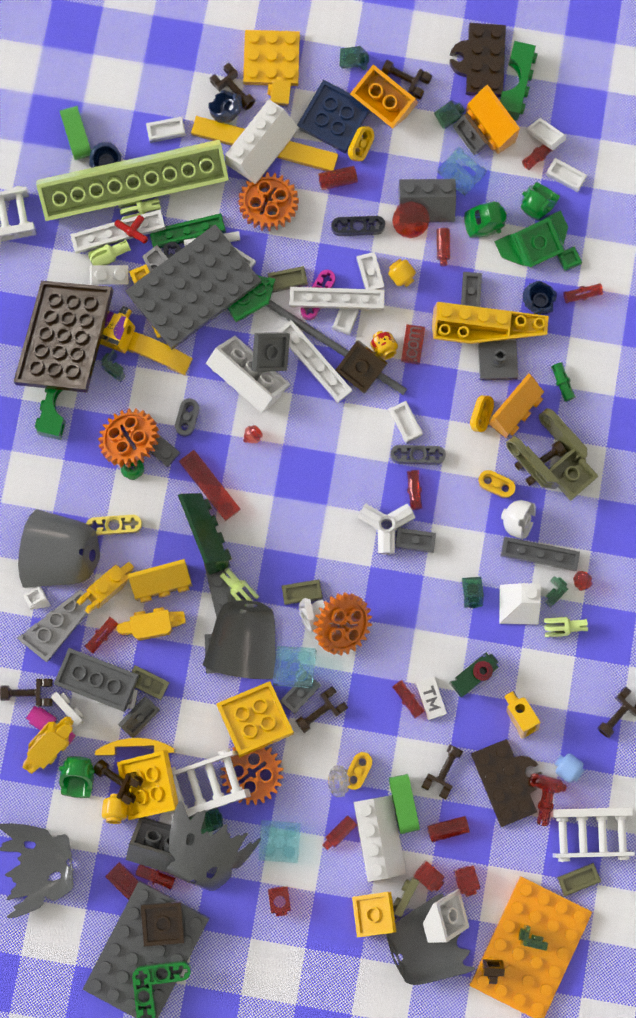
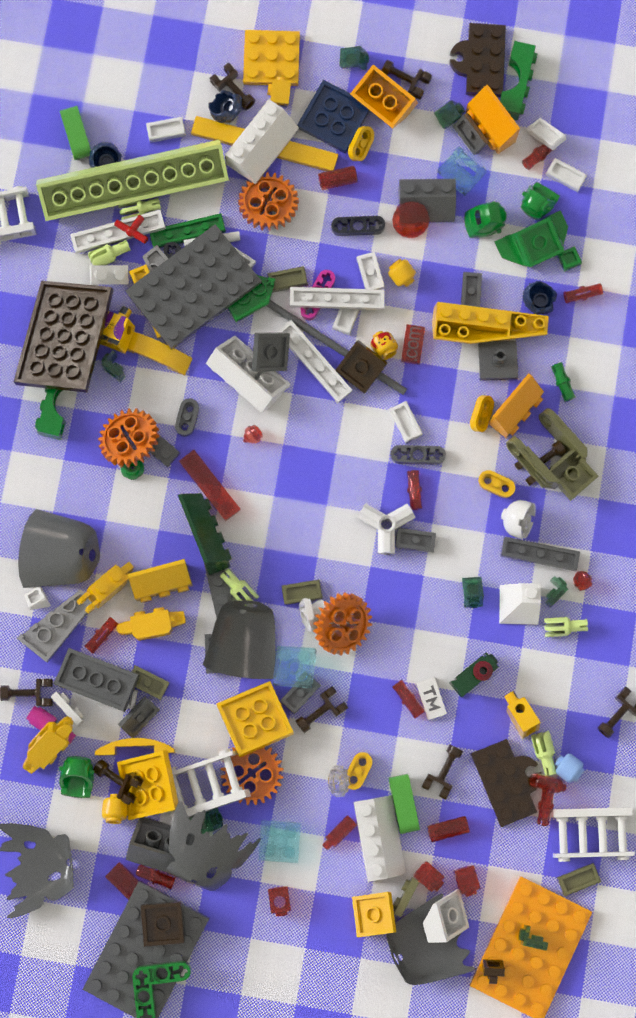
(128, 518): light yellow beam -> none
(443, 245): clear red cylinder -> none
(544, 750): none -> yellowish green arm

